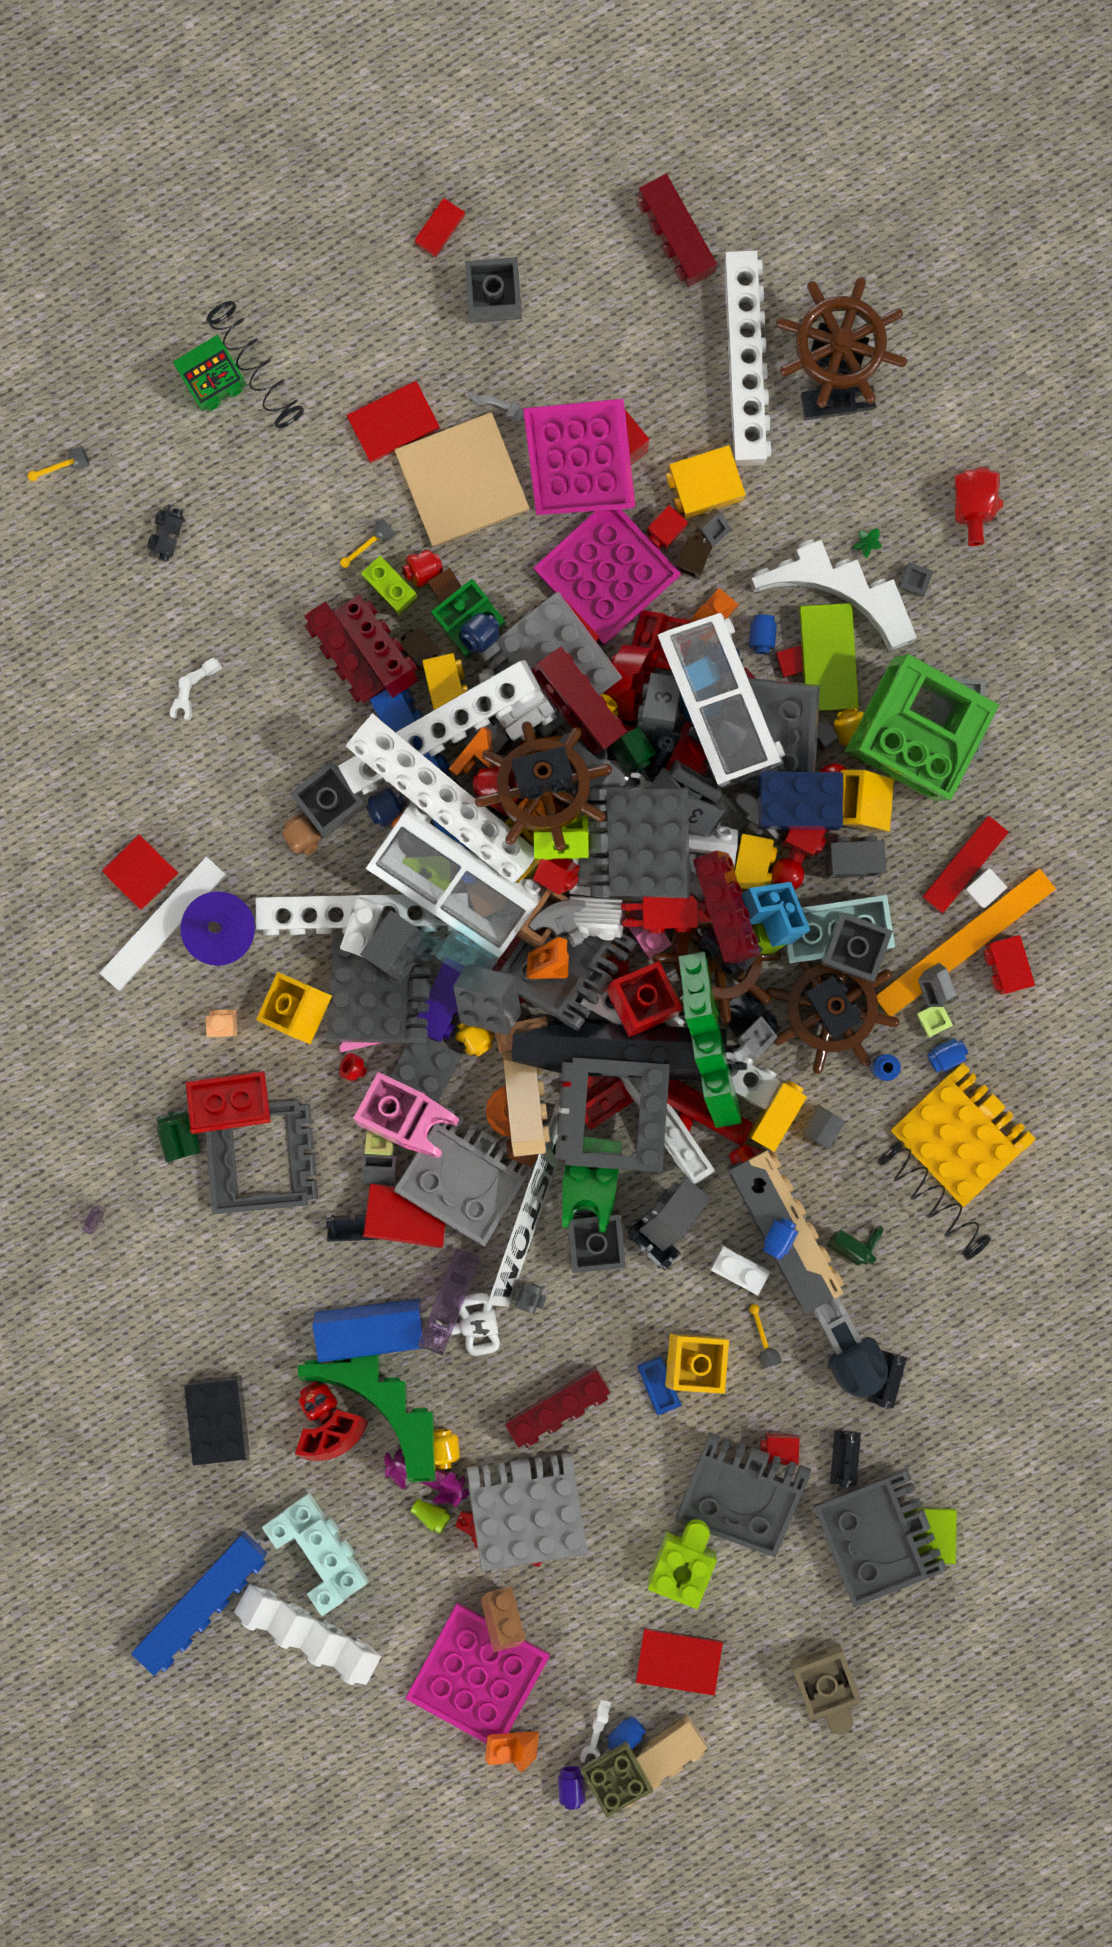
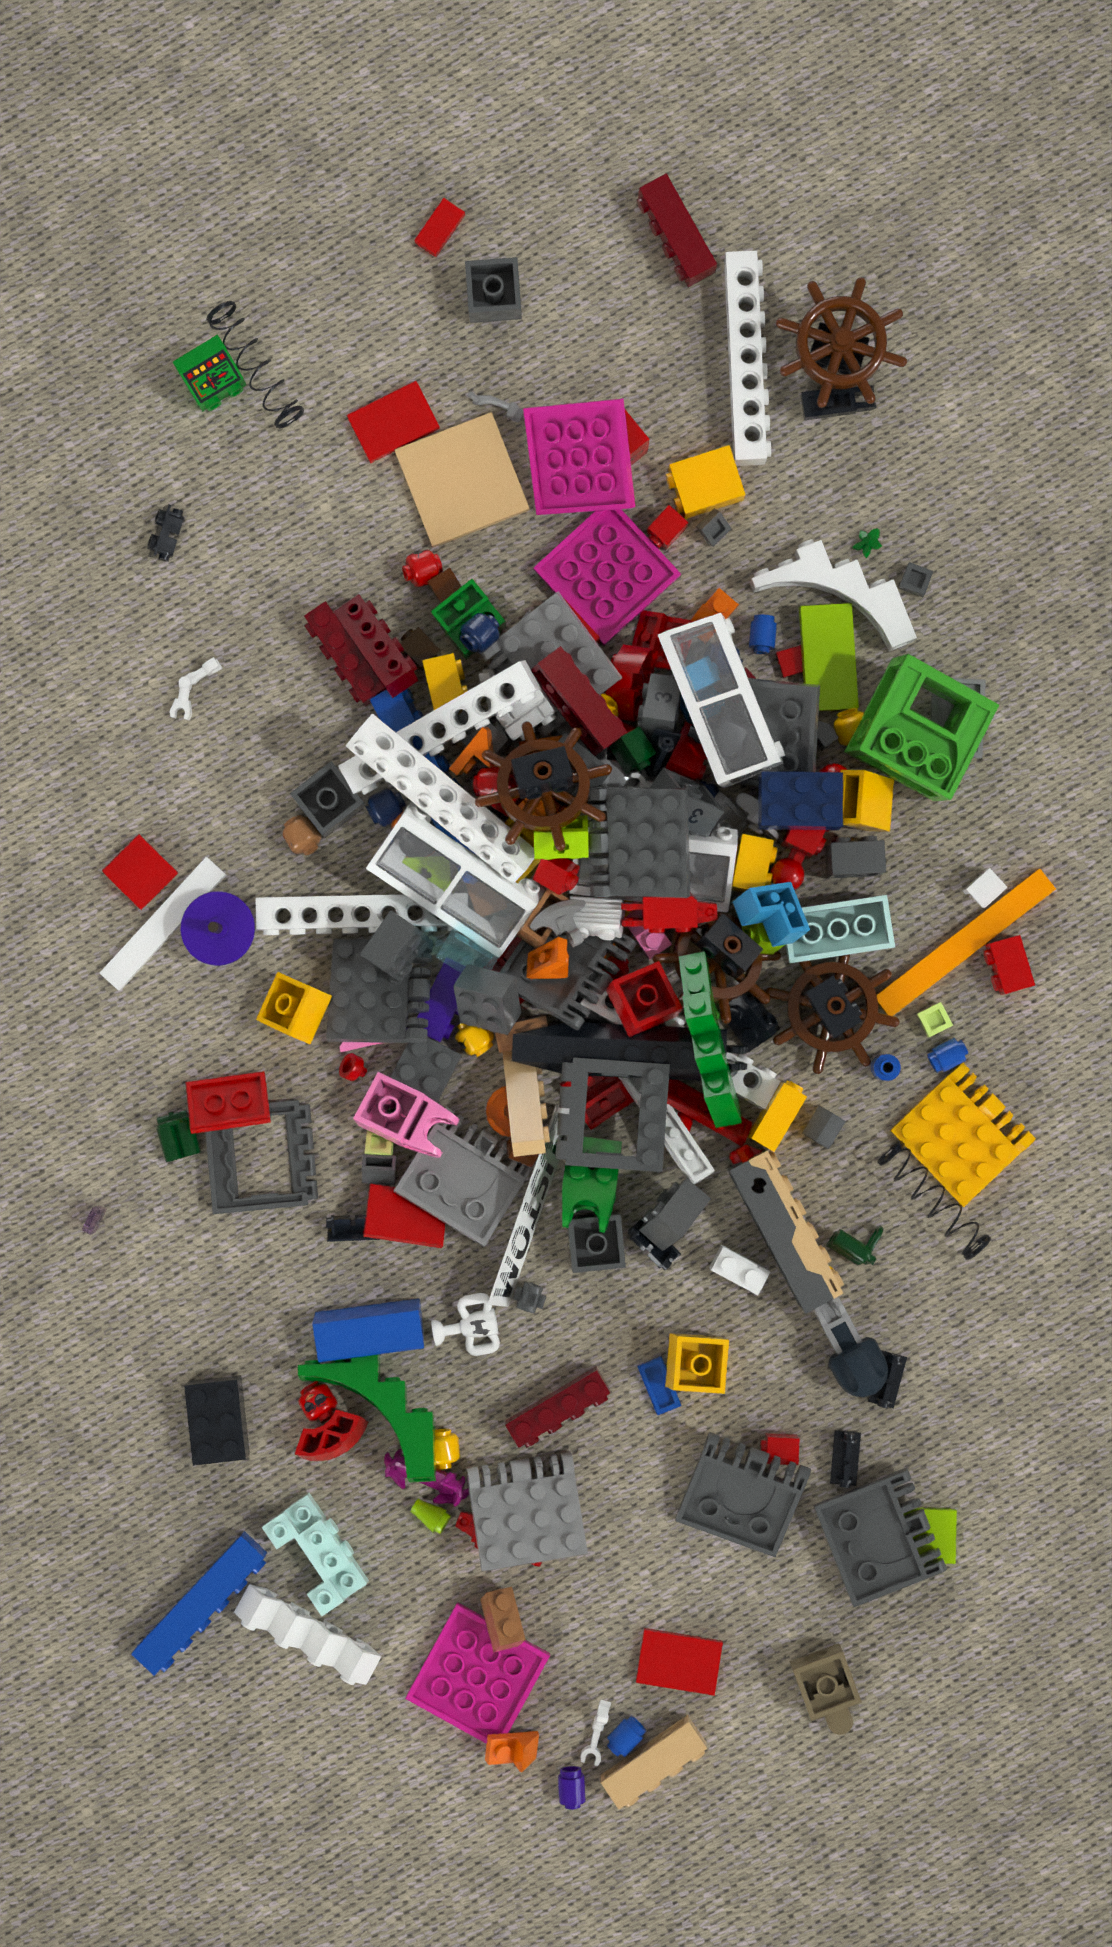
(76, 458): hinge -> none
(221, 1023): light nougat brick -> none
(361, 925): white brick -> none
(381, 531): hinge -> none
(389, 586): lime brick -> none
(449, 1301): clear purple hinge -> none
(616, 1779): olive tile -> none
(684, 1565): lime brick -> none
(694, 556): dark brown brick -> none
(695, 781): dark grey tile -> none
(726, 907): dark red brick -> none
(755, 1040): light grey hinge -> none
(768, 1356): hinge -> none
(780, 1238): blue brick -> none
(856, 947): dark grey brick -> none
(936, 986): dark grey piece -> none
(965, 864): red tile -> none
(977, 501): red piece -> none

